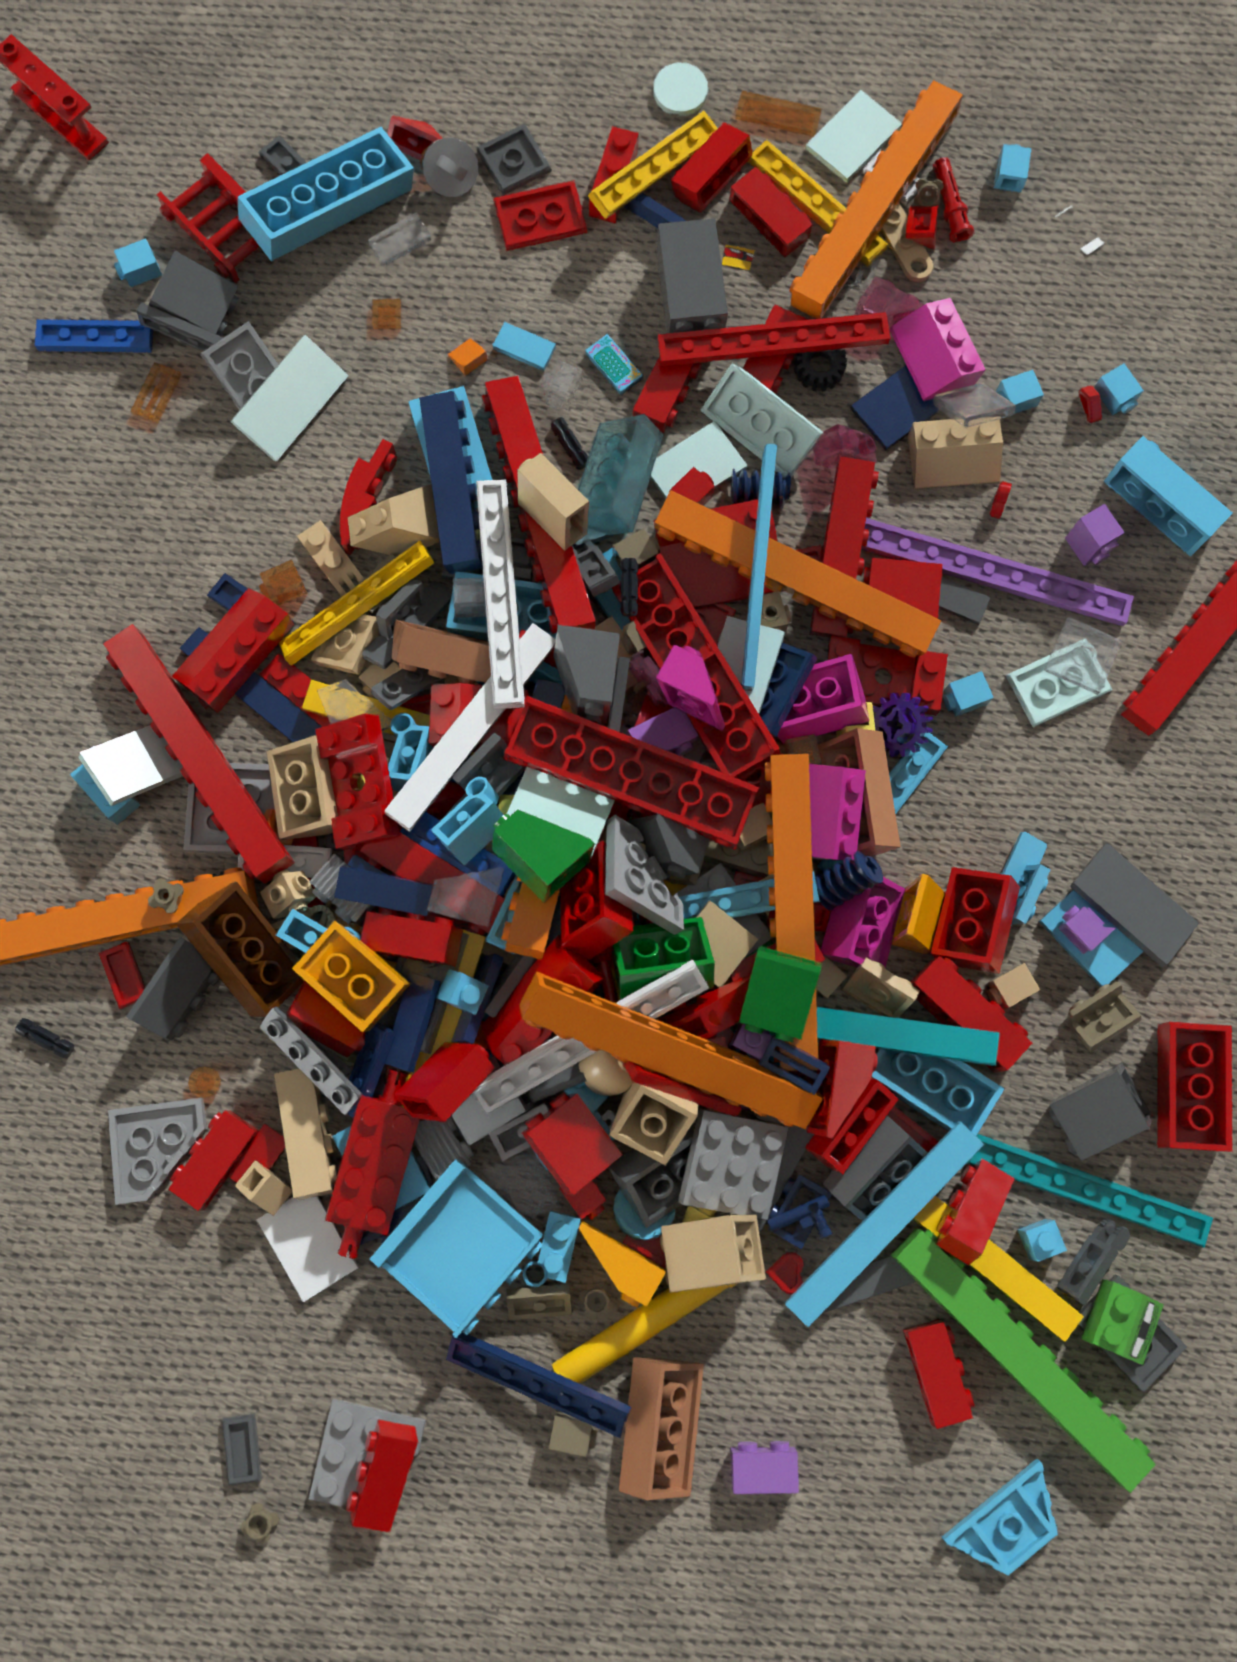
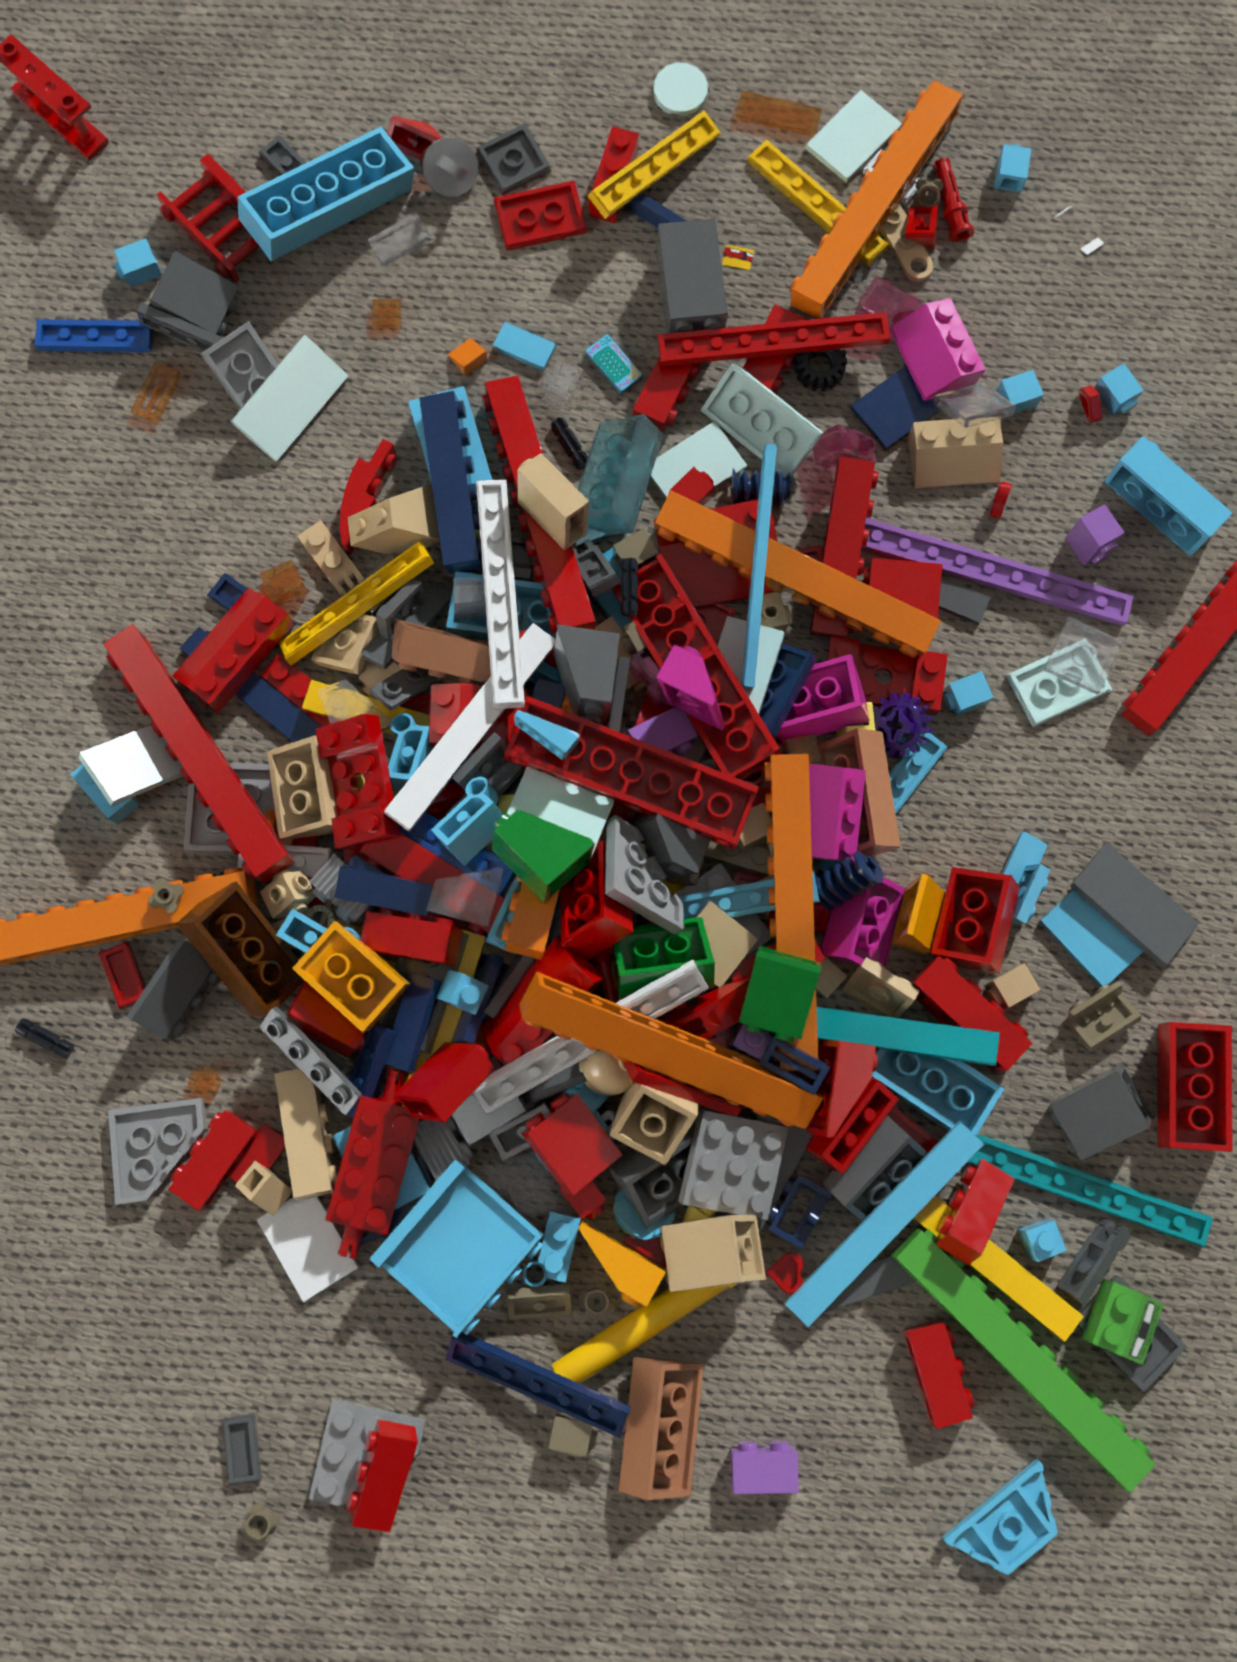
(551, 736): none -> medium azure slope
(712, 167): red brick -> none
(770, 211): red brick -> none
(805, 1217): dark blue hose -> none
(1084, 928): medium lavender window -> none

